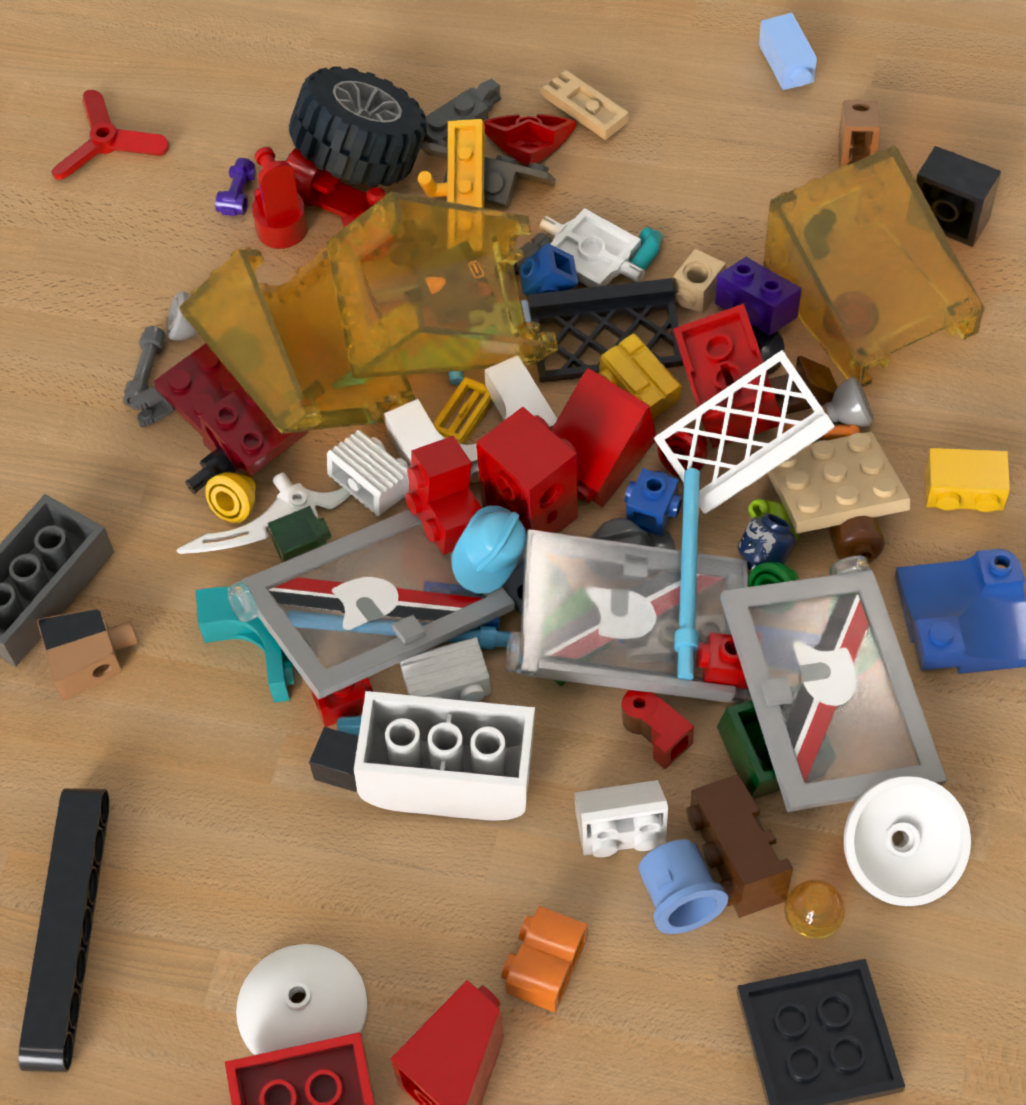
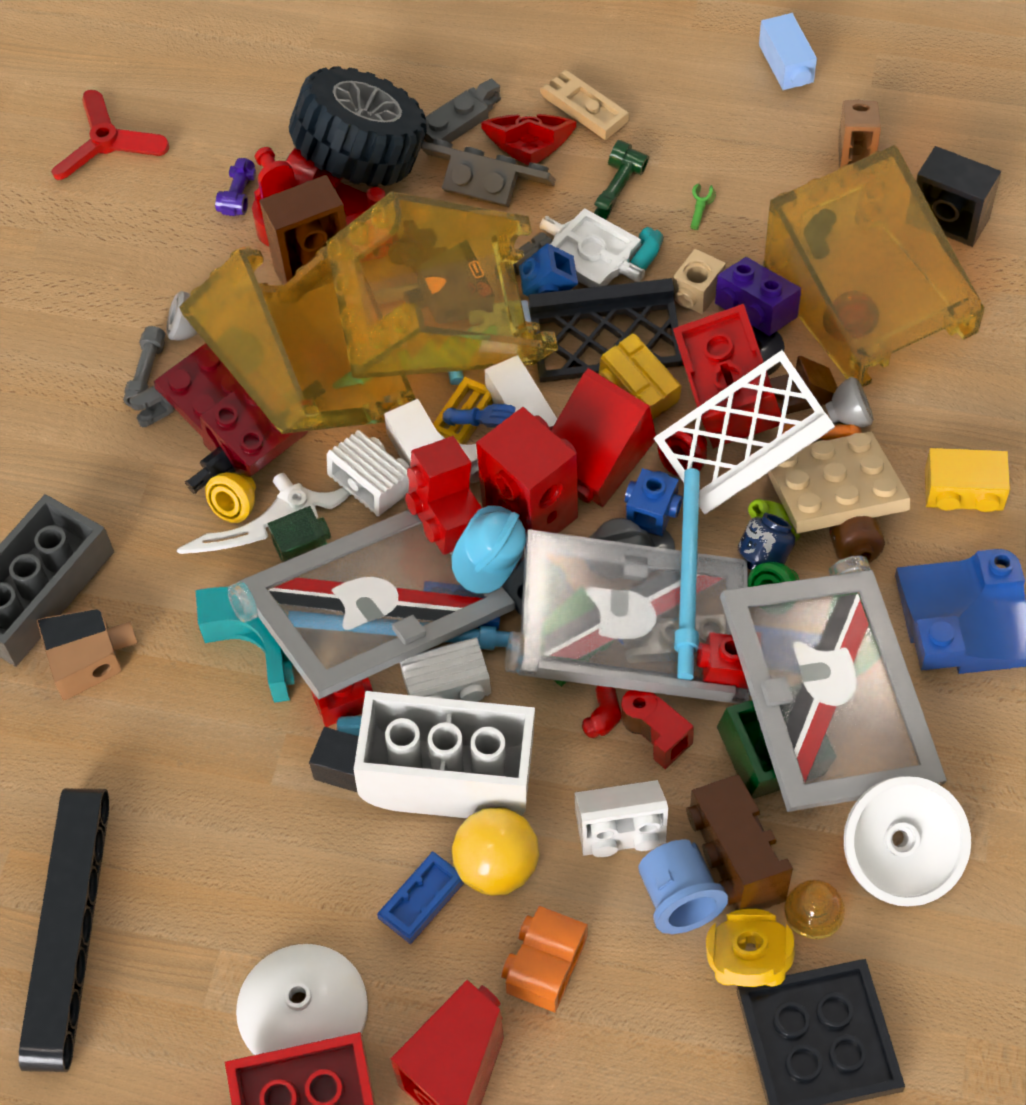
(301, 223): none -> reddish brown brick
(421, 897): none -> blue plate
(465, 165): yellow plate -> none
(490, 416): none -> blue piece
(495, 851): none -> yellow piece
(605, 716): none -> red arm
(627, 161): none -> dark green brick
(701, 204): none -> bright green hand
(750, 968): none -> yellow plate

